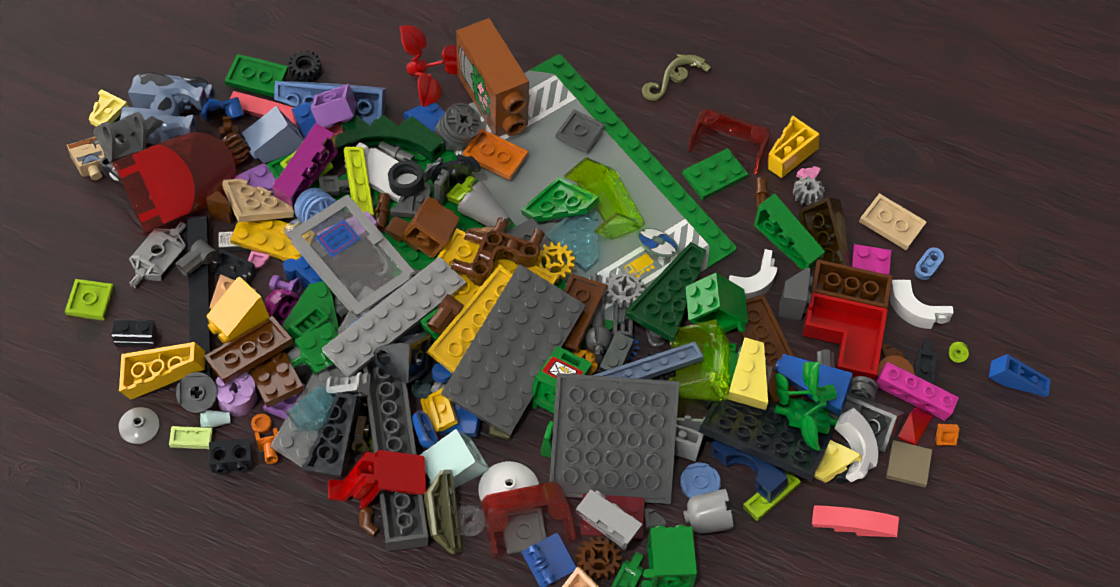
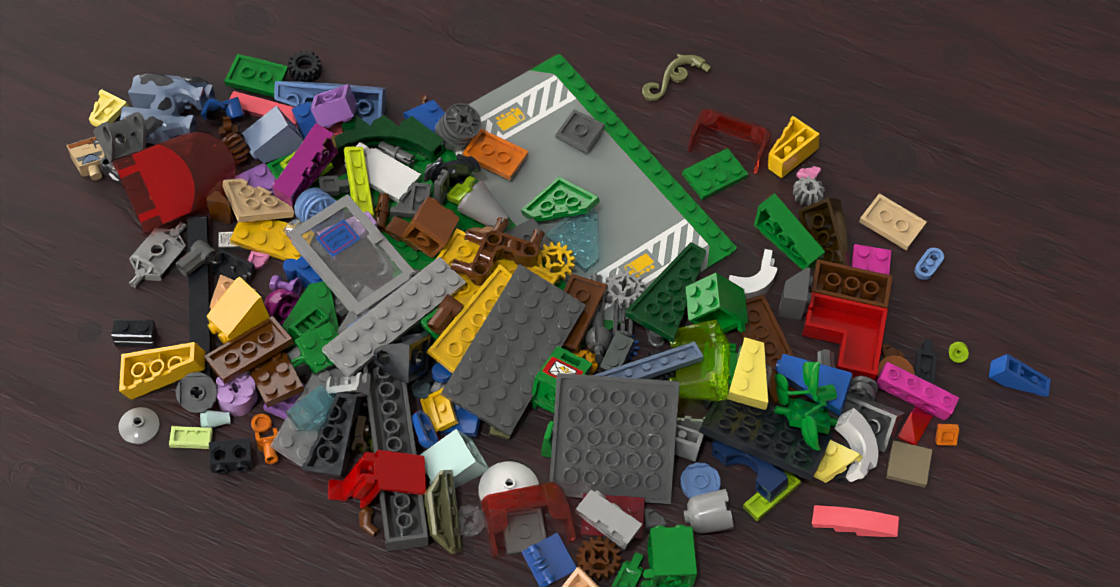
(89, 299): lime tile -> none
(405, 189): black tyre -> none
(428, 88): red plant -> none
(492, 78): dark orange brick -> none
(615, 203): clear neon green windscreen -> none
(657, 242): shield -> none
(761, 190): reddish brown axle -> none
(912, 310): white arch -> none

